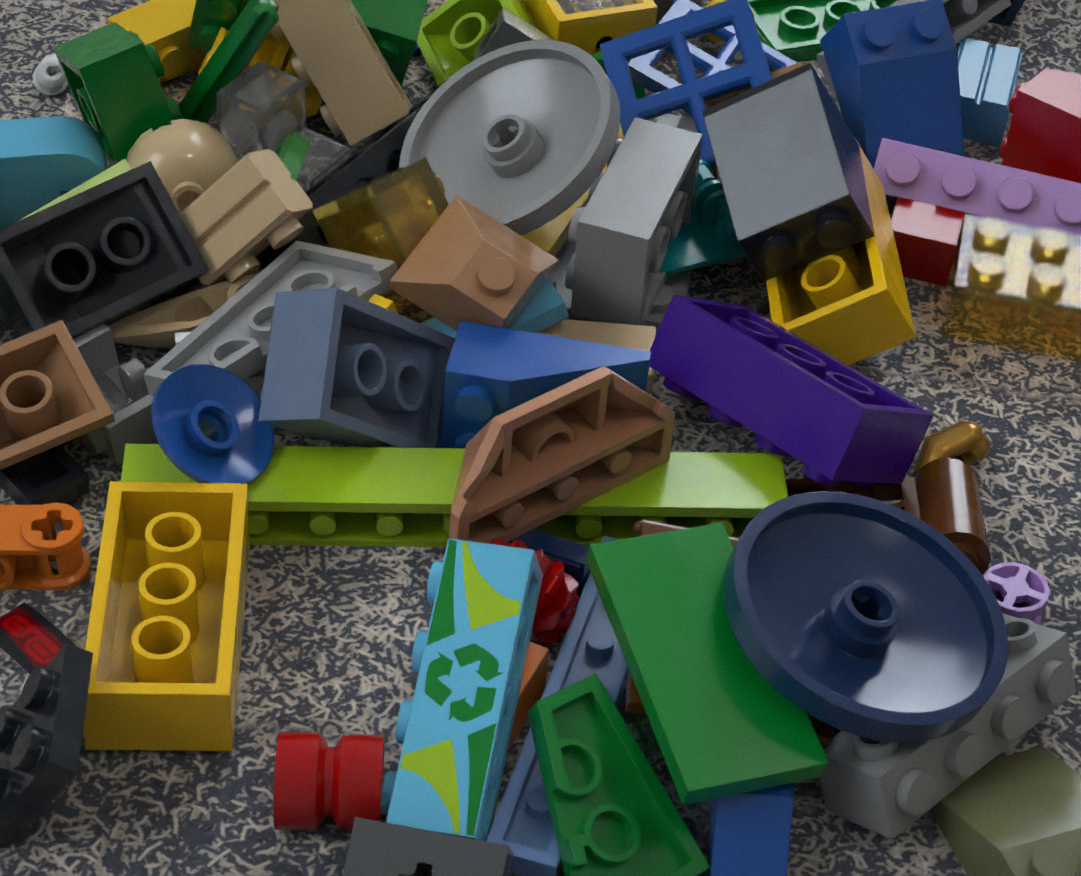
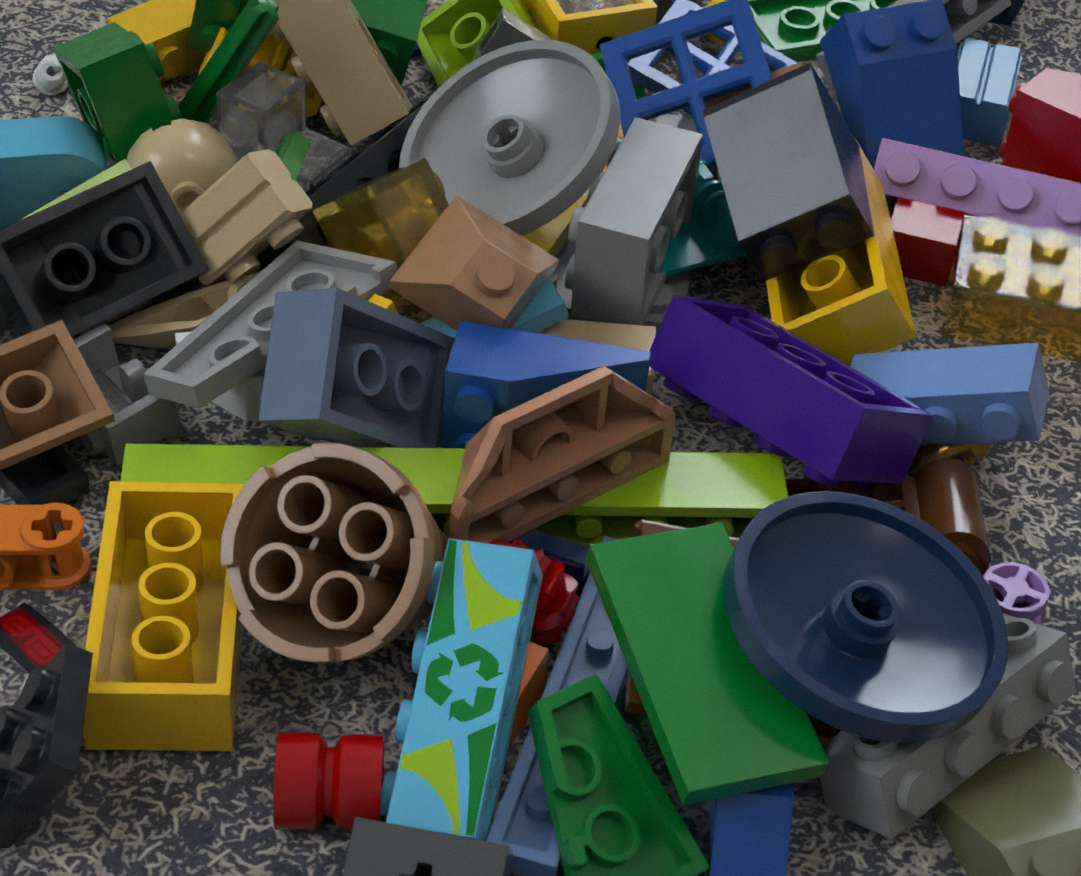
(211, 425): blue dish -> none
(302, 549): none -> medium nougat cone
(971, 391): none -> medium blue brick

